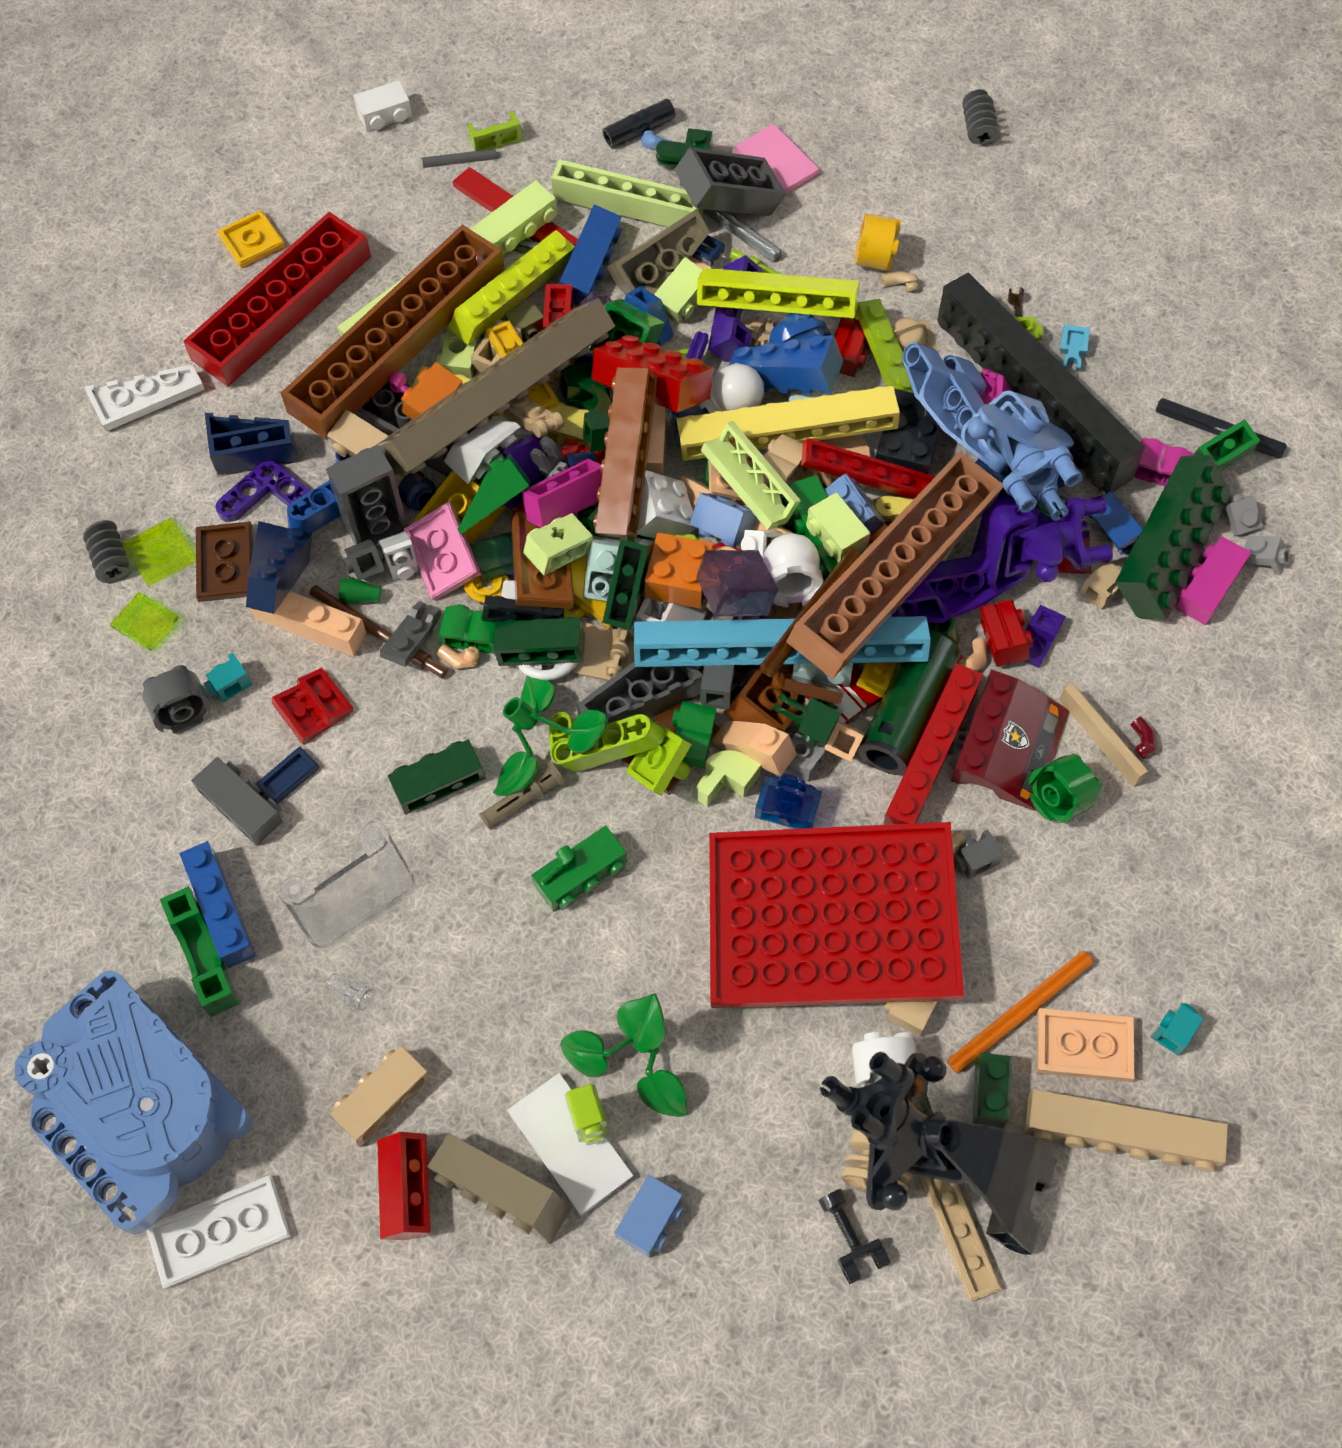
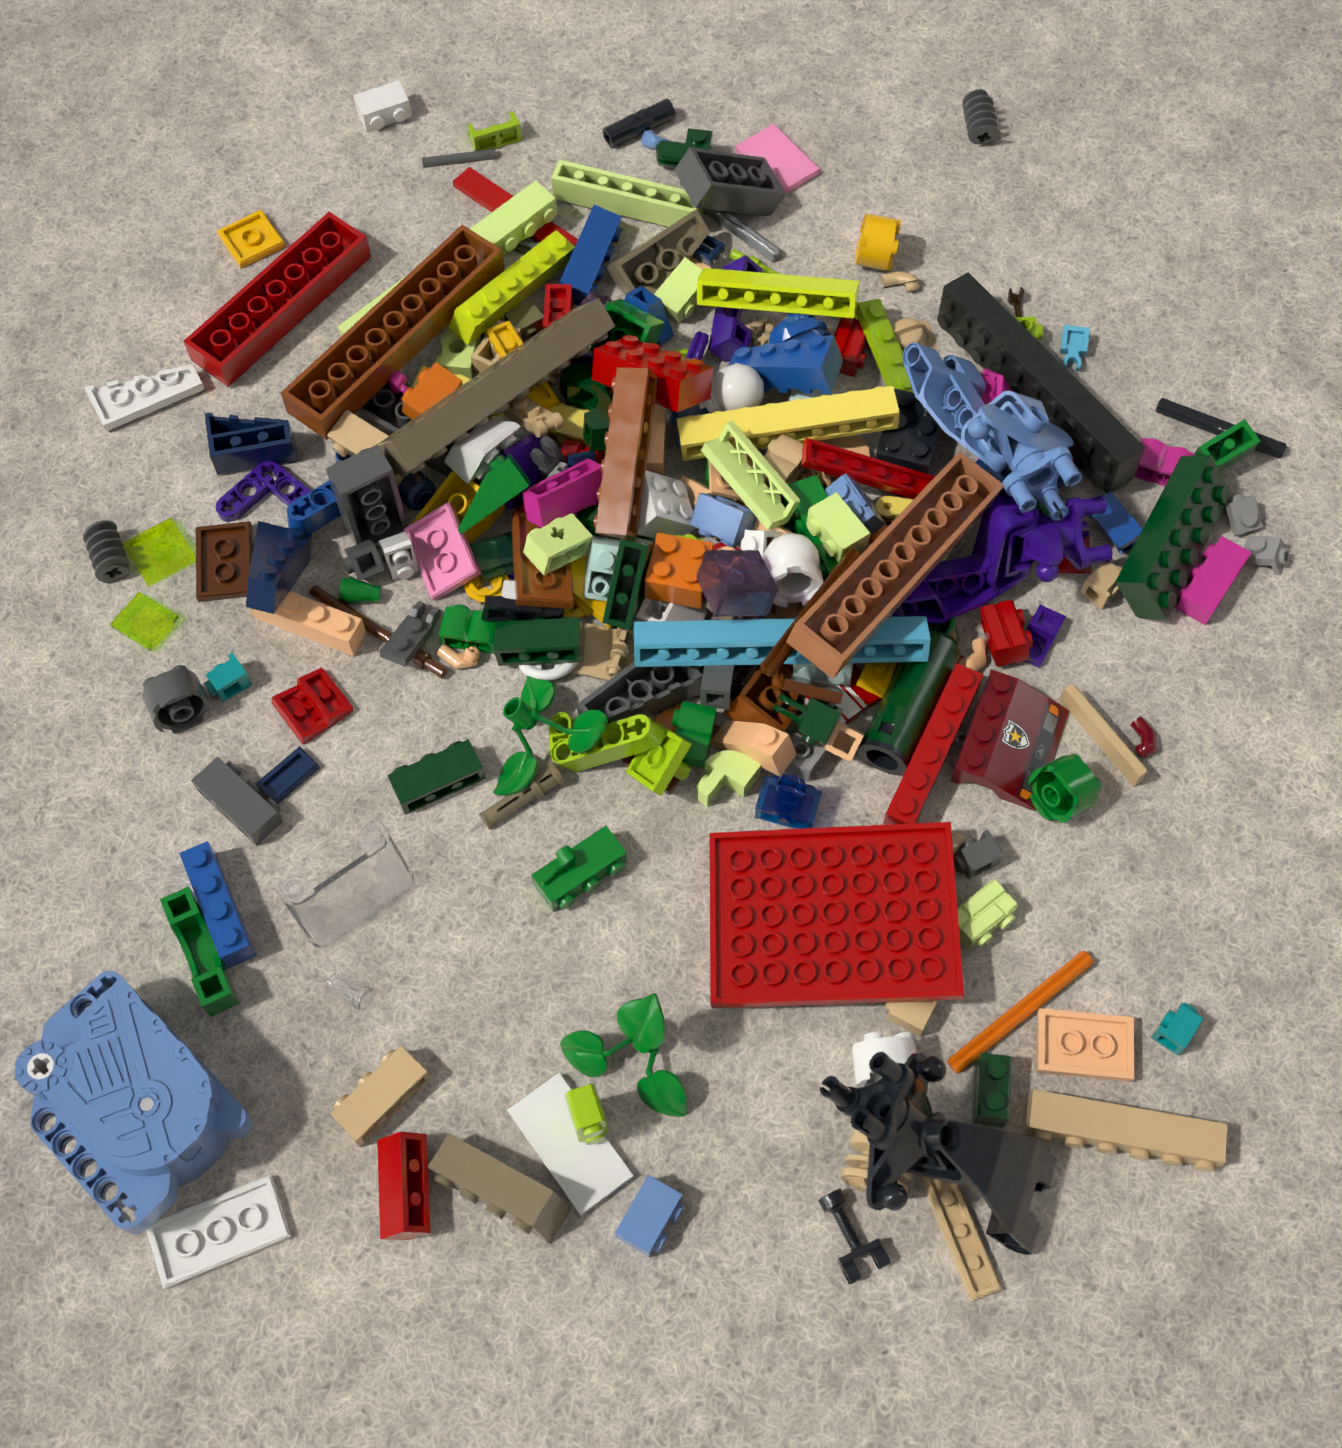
(984, 913): none -> yellowish green brick

